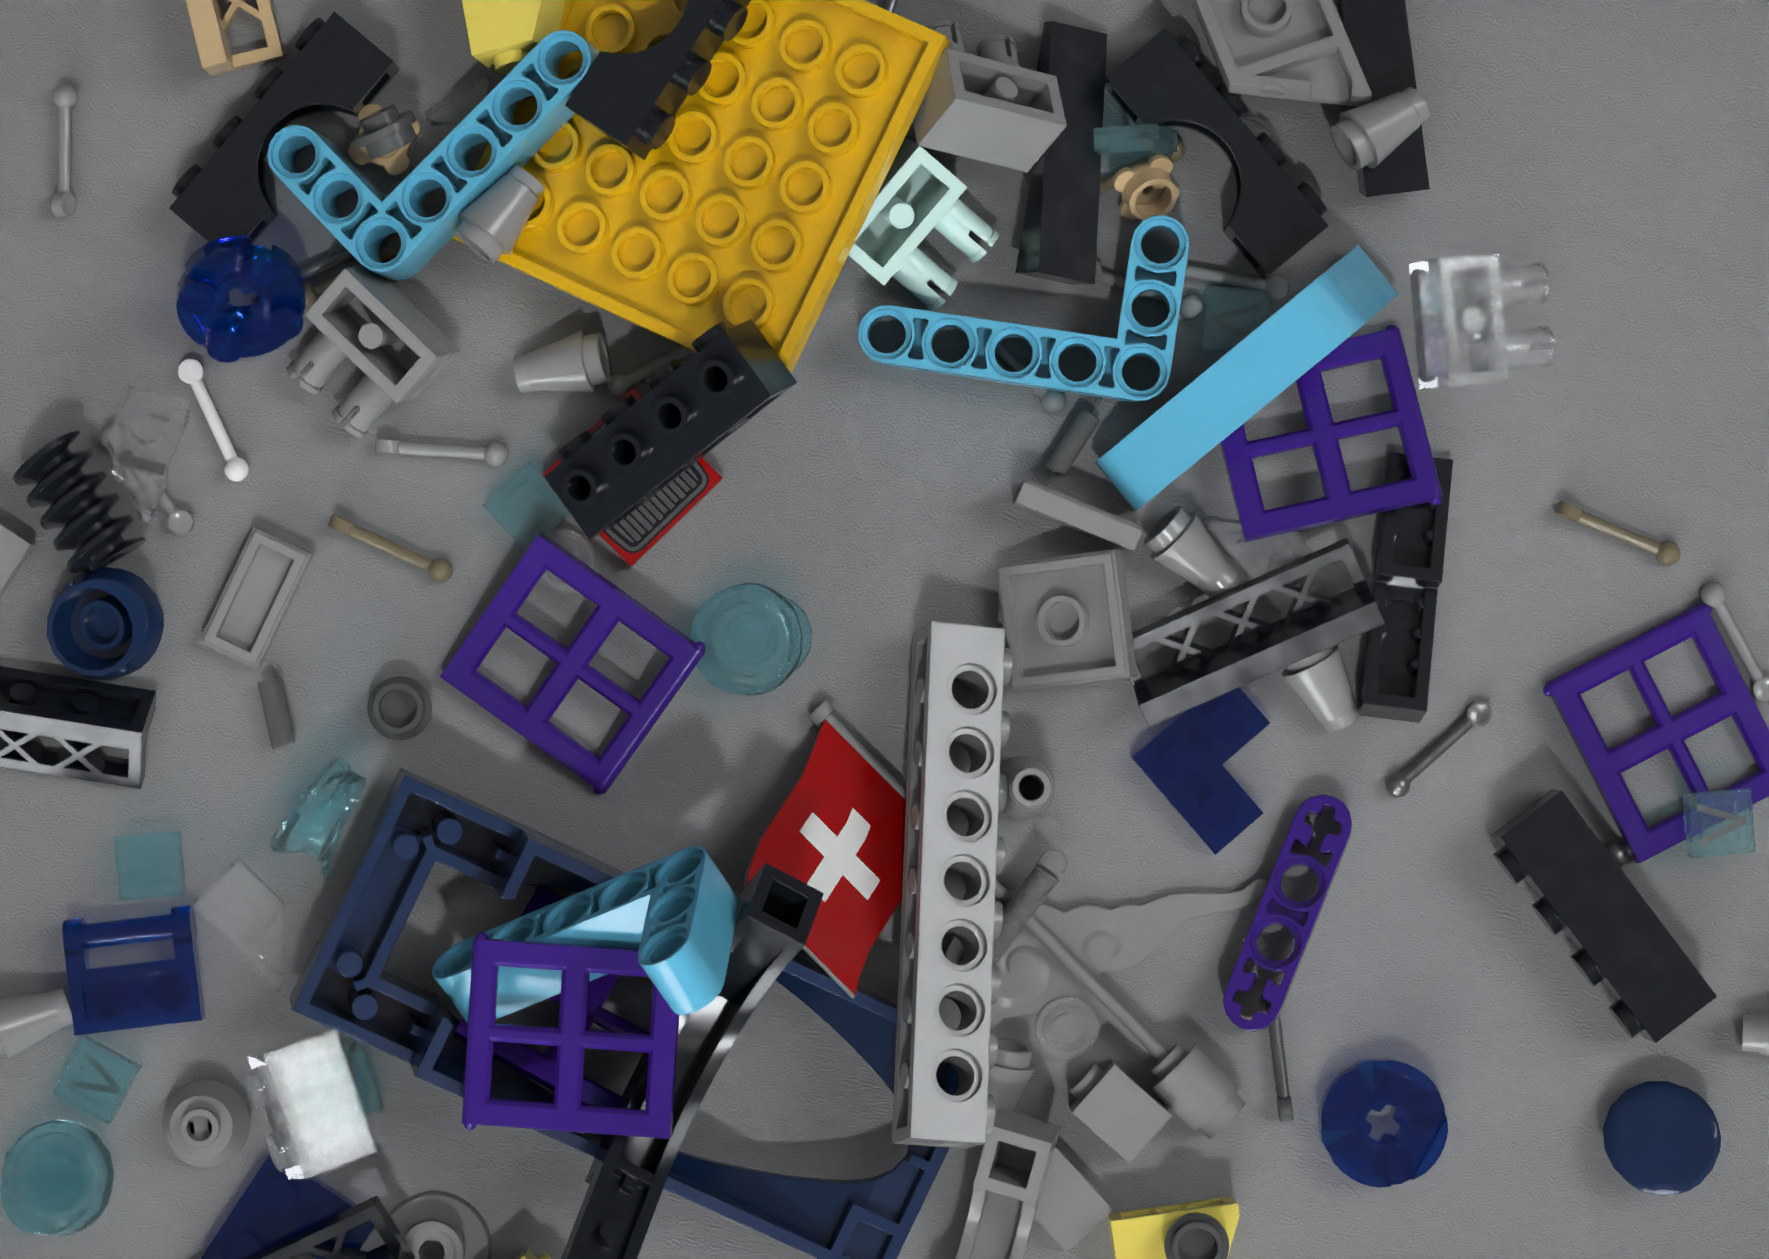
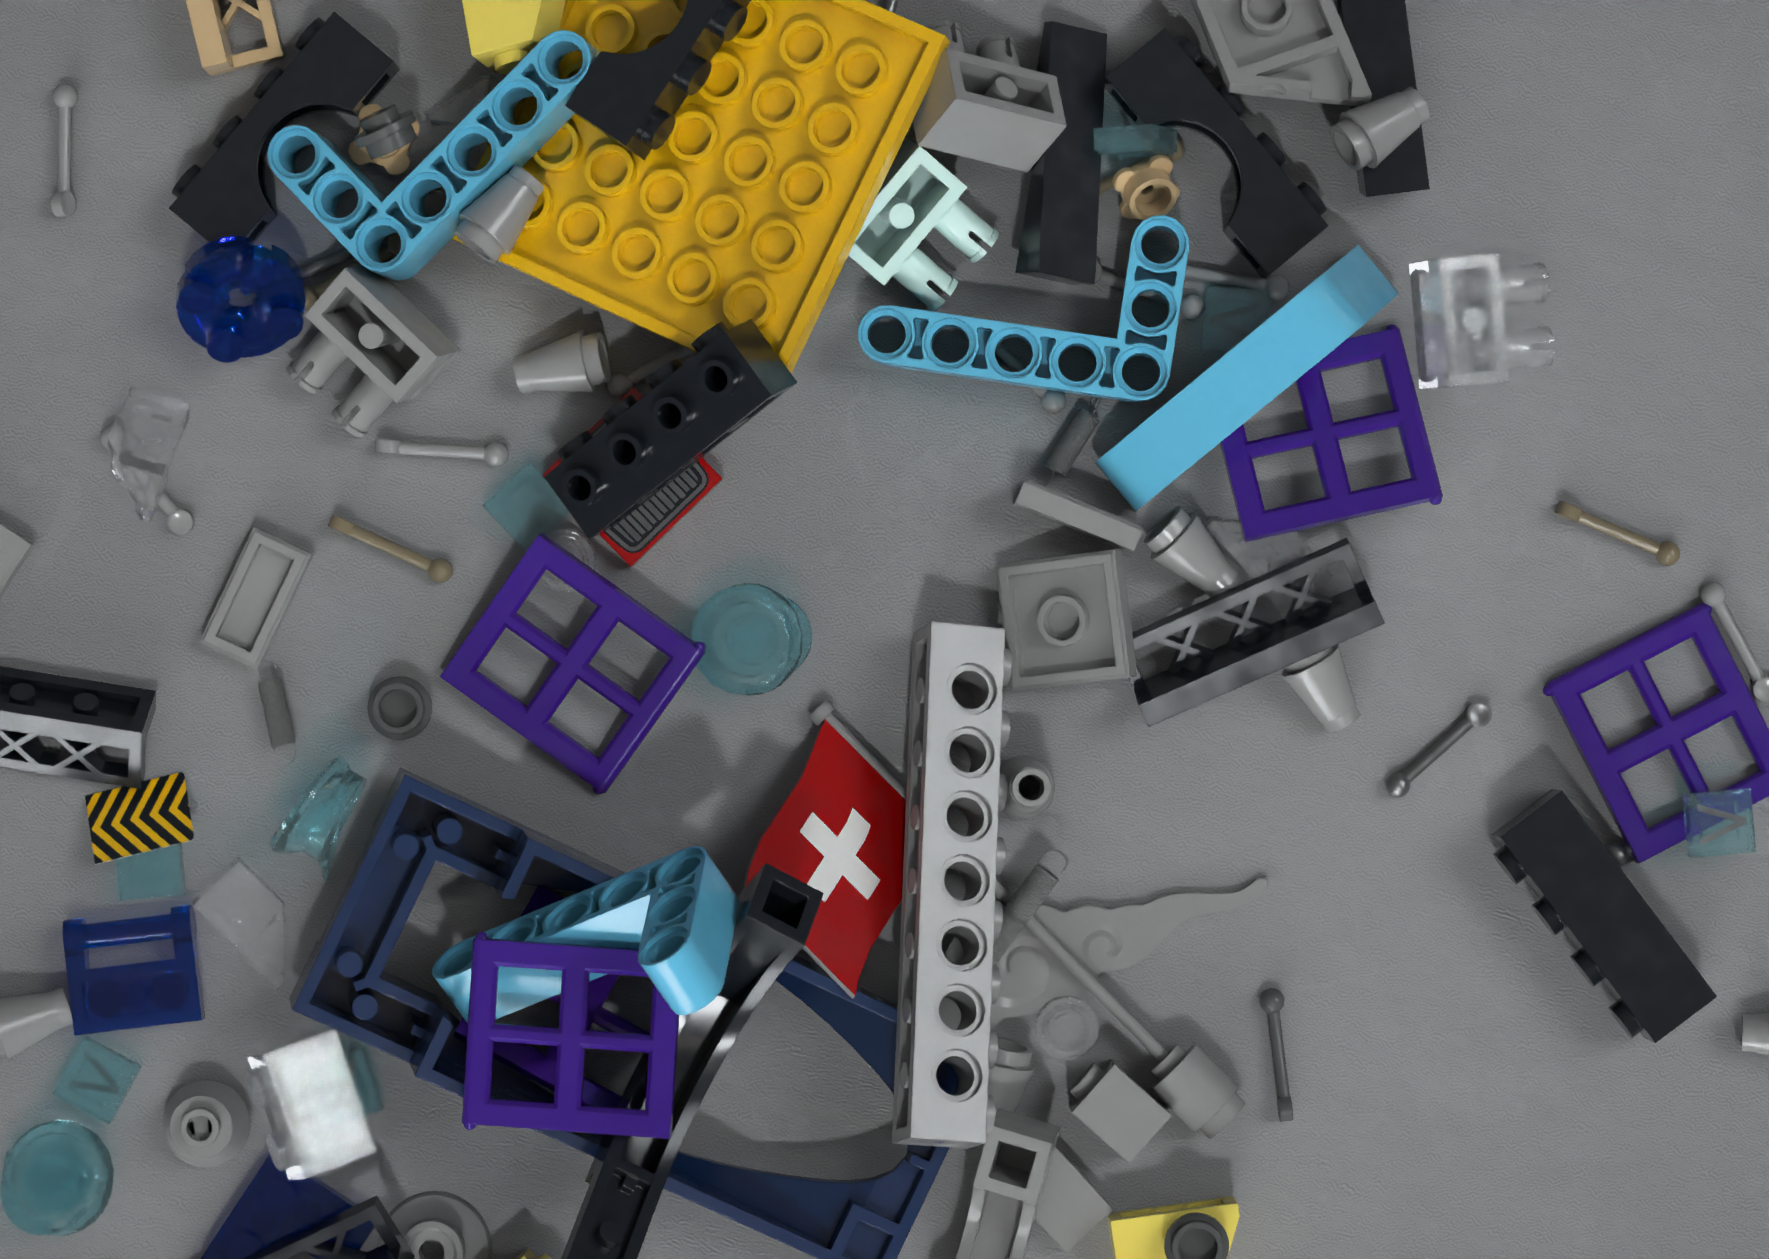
(76, 505): black piece -> none
(105, 624): dark blue piece -> none
(139, 820): none -> sticker
(192, 373): white hinge -> none
(1189, 771): clear blue plate -> none
(1280, 910): dark purple beam -> none
(1392, 1158): clear blue plate -> none
(1406, 592): black slope -> none
(1661, 1137): dark blue piece -> none

